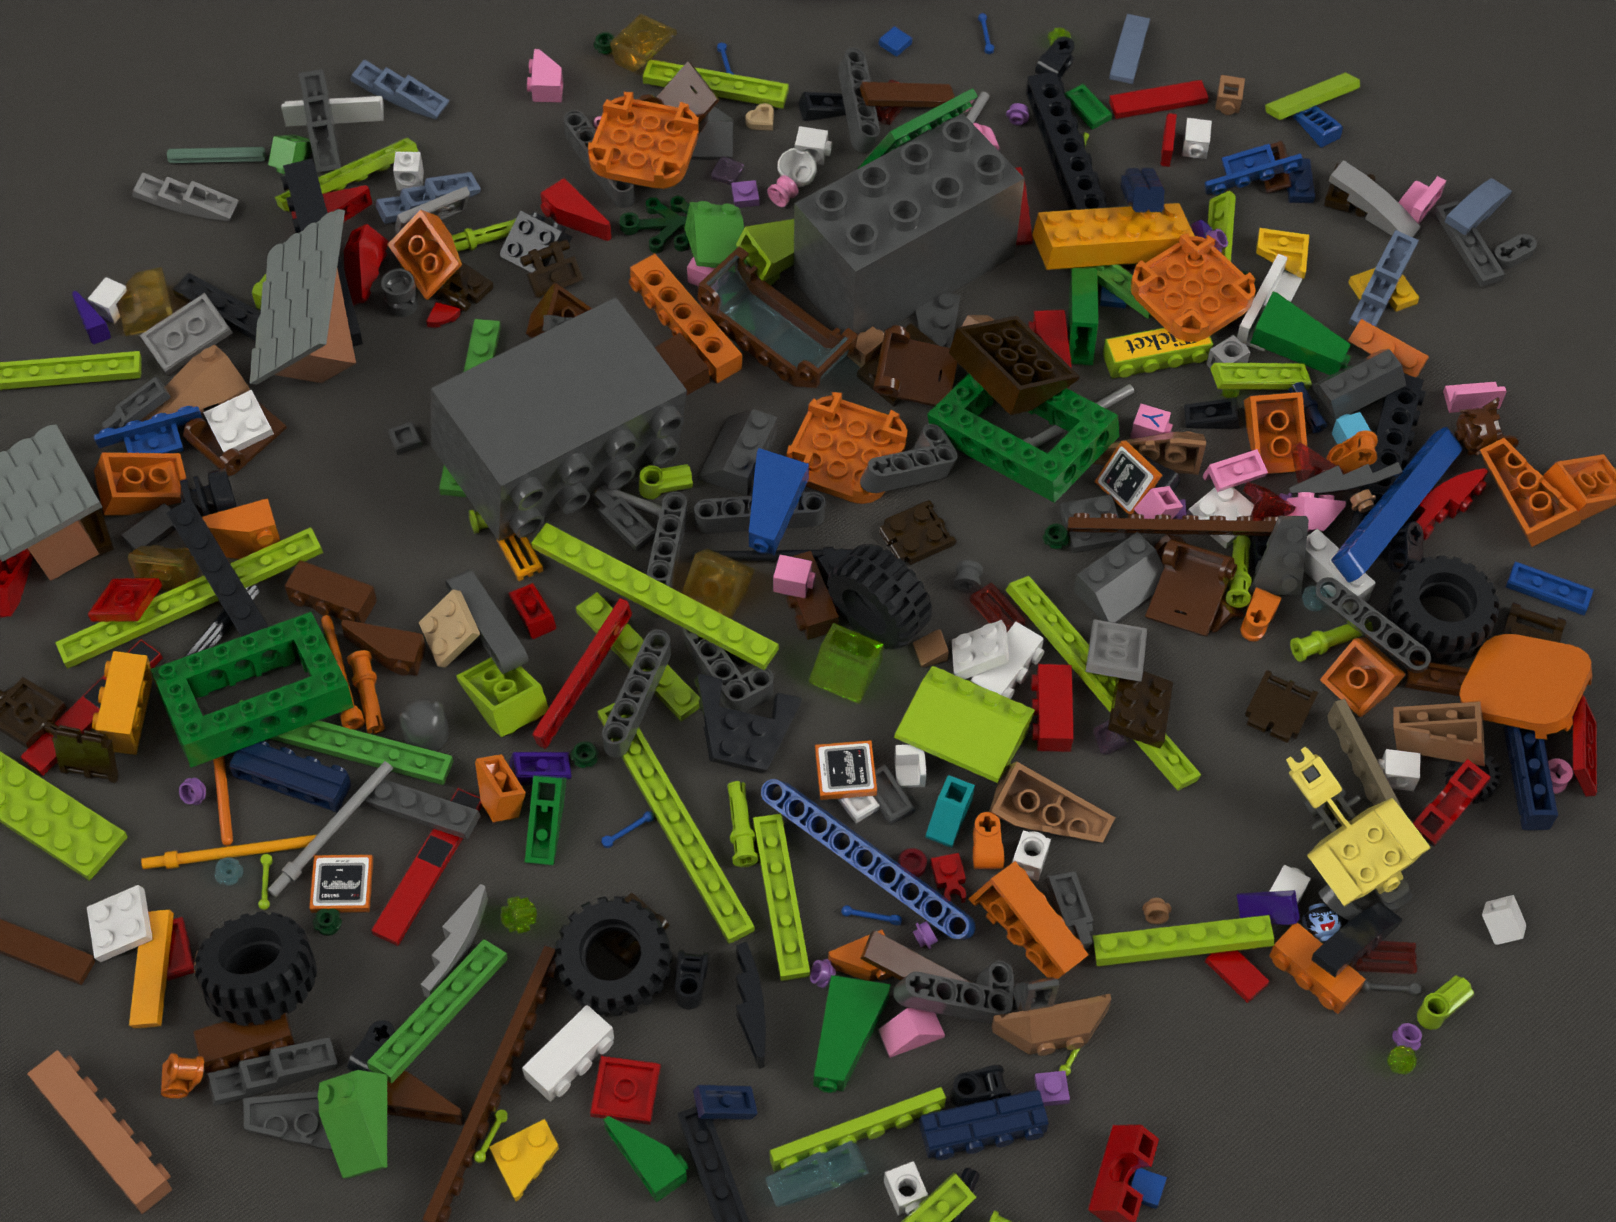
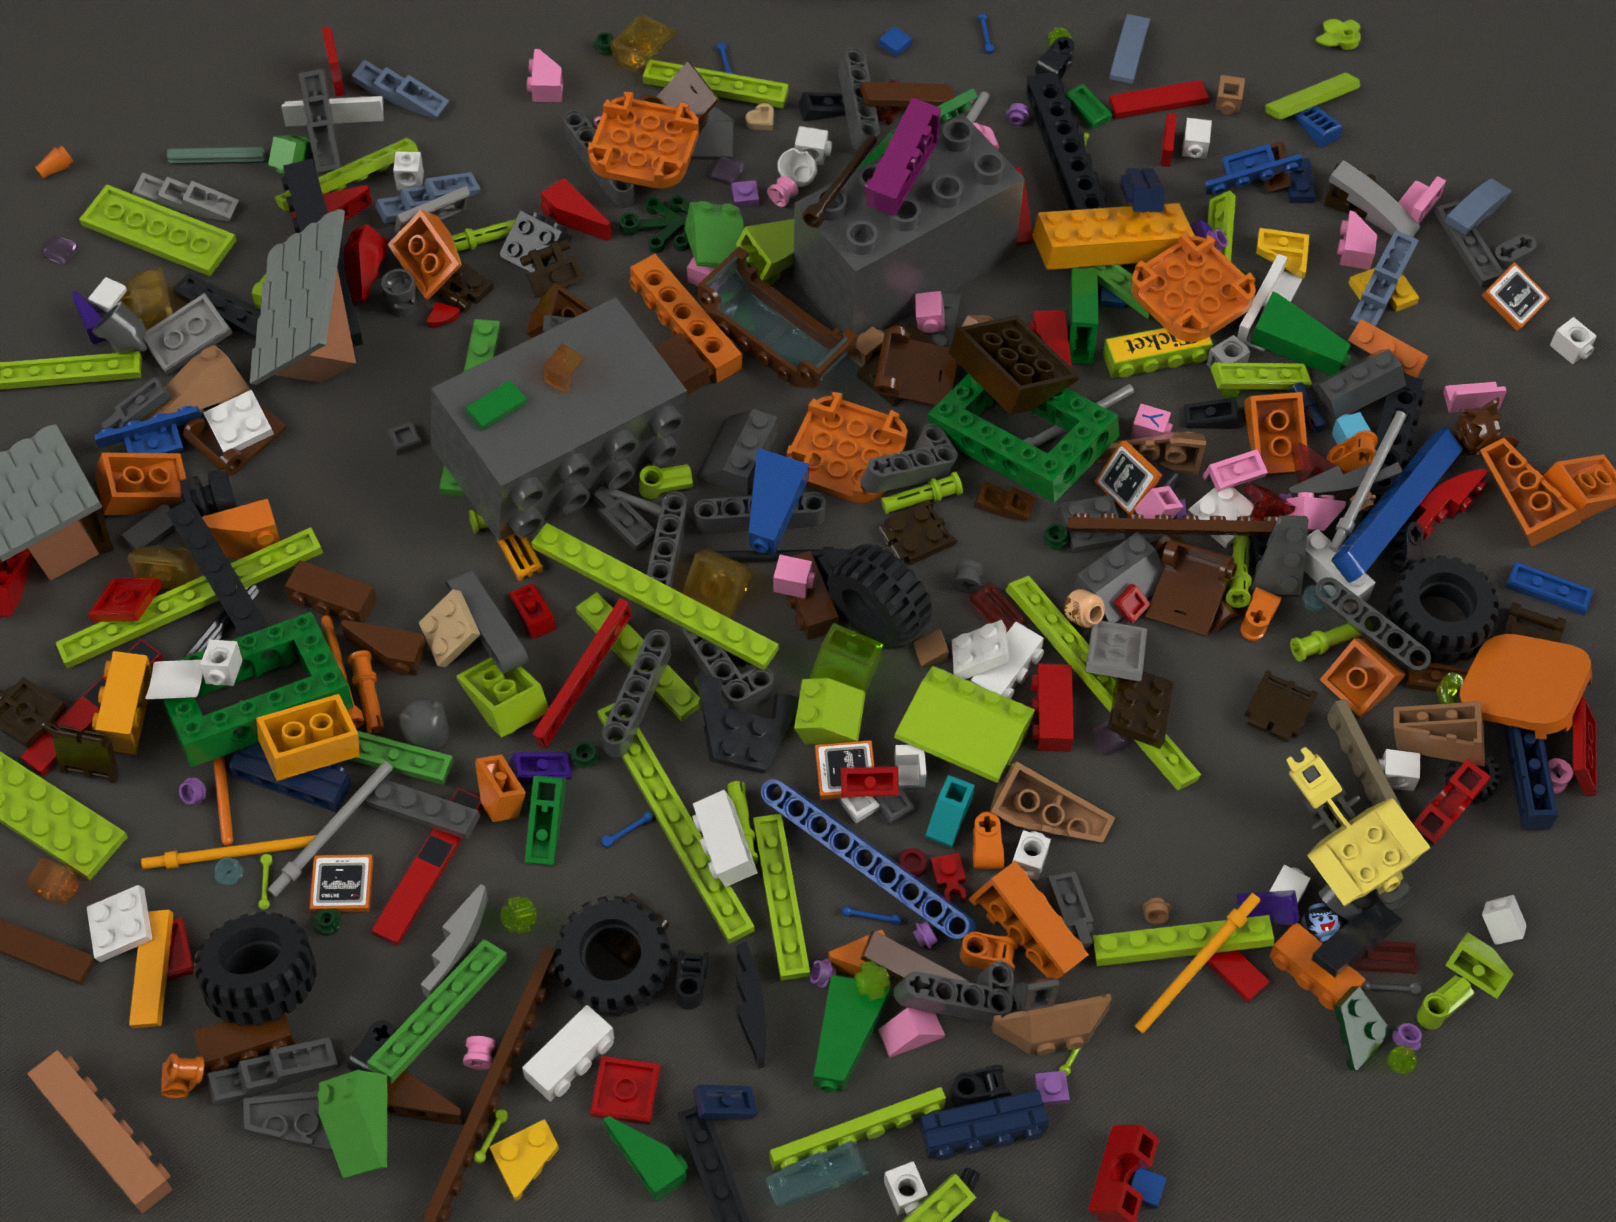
(53, 881): none -> clear orange brick
(54, 162): none -> orange cone
(59, 249): none -> clear purple tile
(121, 329): none -> dark grey piece
(158, 230): none -> lime plate
(175, 679): none -> white sticker
(221, 662): none -> white brick
(308, 737): none -> light orange brick
(333, 61): none -> red tile
(479, 1052): none -> bright pink wheel
(496, 405): none -> green tile
(561, 366): none -> clear orange panel
(723, 838): none -> white brick
(815, 213): none -> dark brown piece
(829, 712): none -> lime slope
(869, 781): none -> red slope
(872, 980): none -> clear neon green gear
(904, 157): none -> magenta wedge
(930, 312): none -> bright pink brick
(933, 490): none -> lime pin
(991, 950): none -> orange piece
(1009, 504): none -> reddish brown slope
(1084, 608): none -> light nougat head
(1132, 603): none -> red tile
(1236, 919): none -> light orange bar
(1340, 33): none -> lime plate
(1346, 525): none -> light grey bar
(1358, 244): none -> bright pink slope
(1359, 1026): none -> wing
(1448, 687): none -> clear neon green arm
(1480, 965): none -> lime slope
(1515, 296): none -> tile
(1573, 341): none -> white brick

